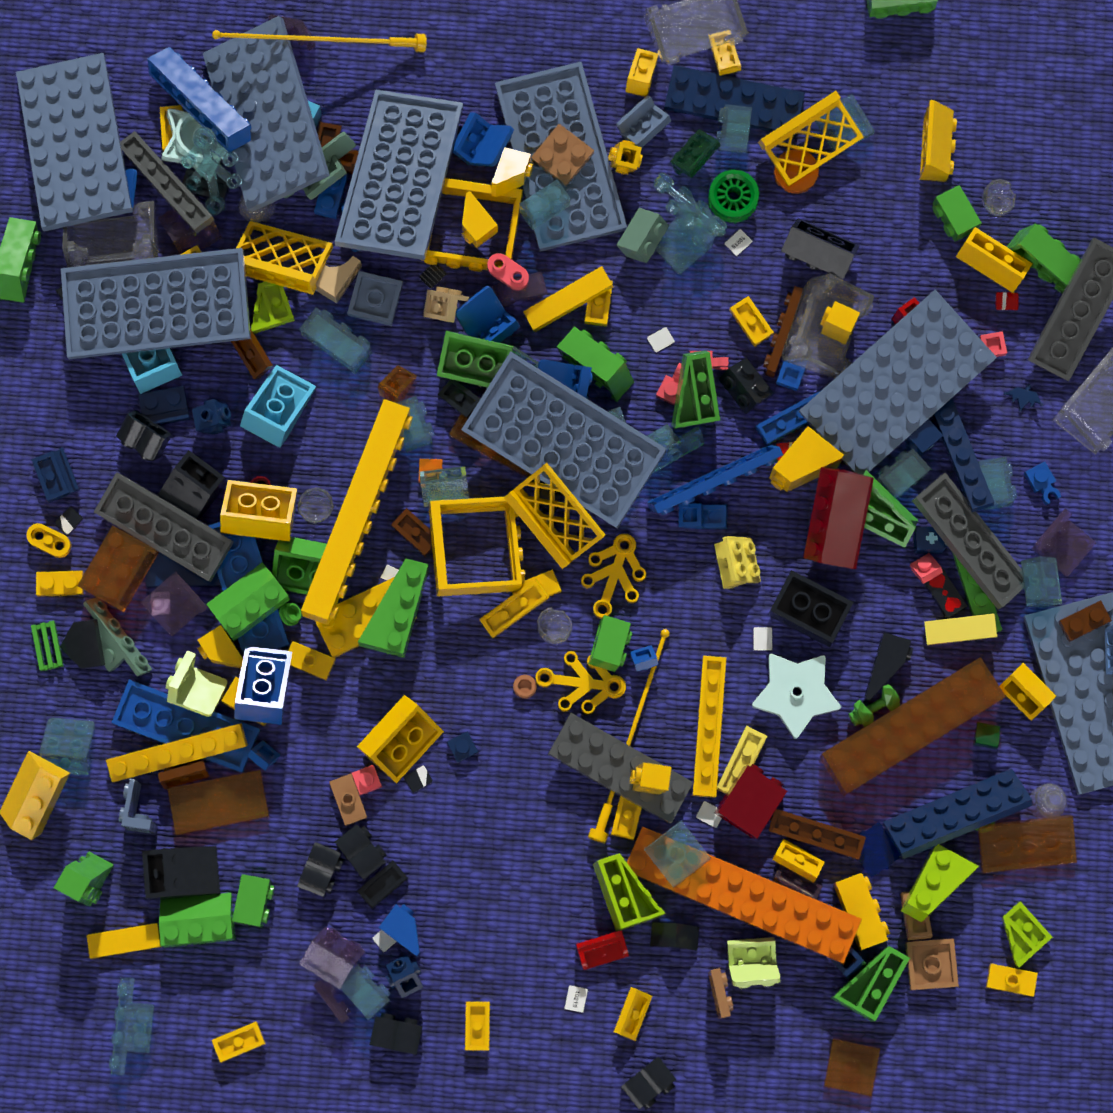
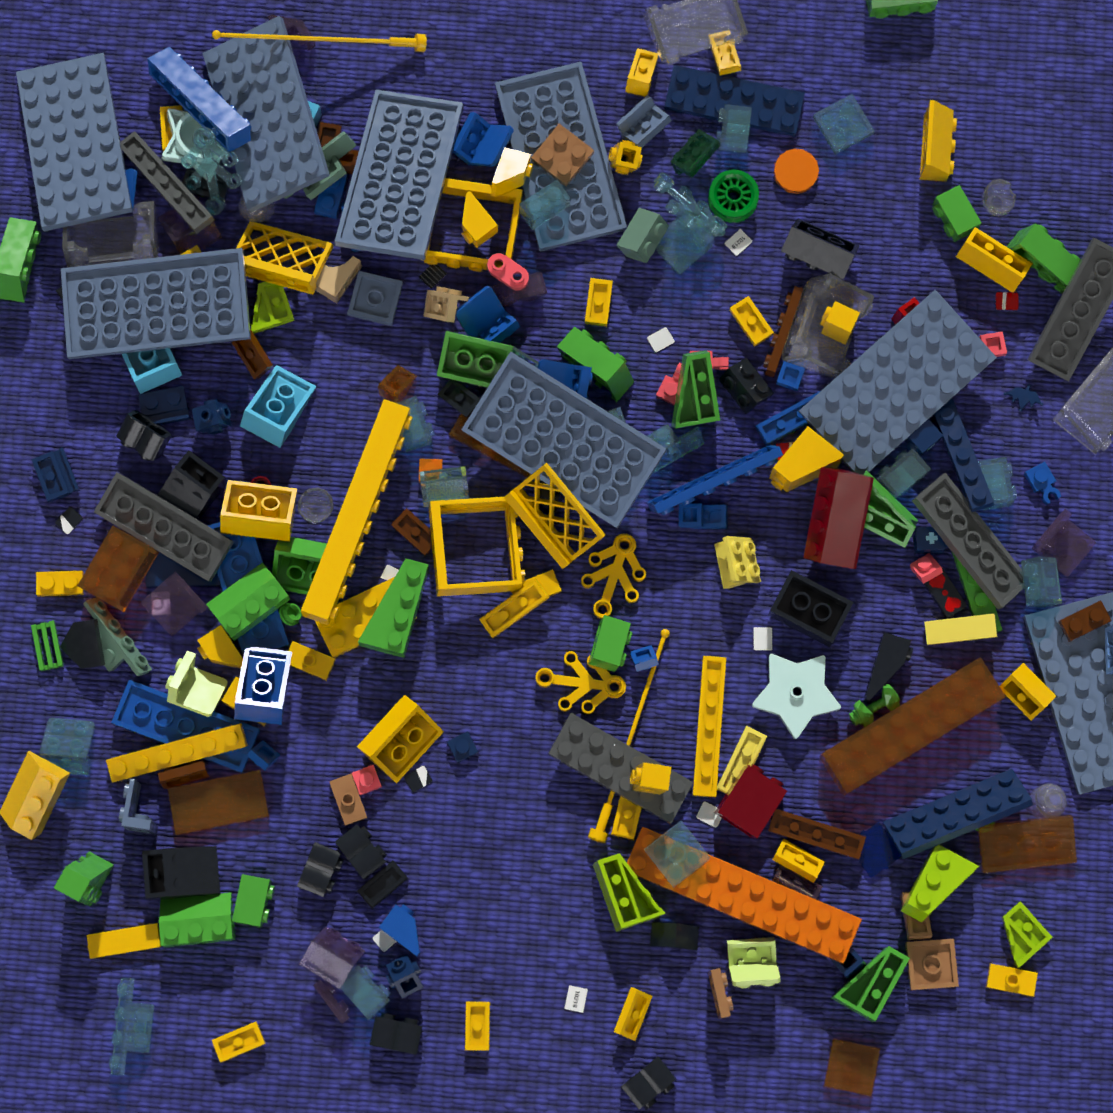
(50, 540): yellow plate -> none
(336, 339): clear light blue brick -> none
(524, 686): nougat tile -> none
(554, 626): clear hair -> none
(568, 299): yellow tile -> none
(602, 950): red hinge -> none
(801, 121): yellow fence -> none
(857, 900): yellow brick -> none
(986, 735): dark green slope -> none

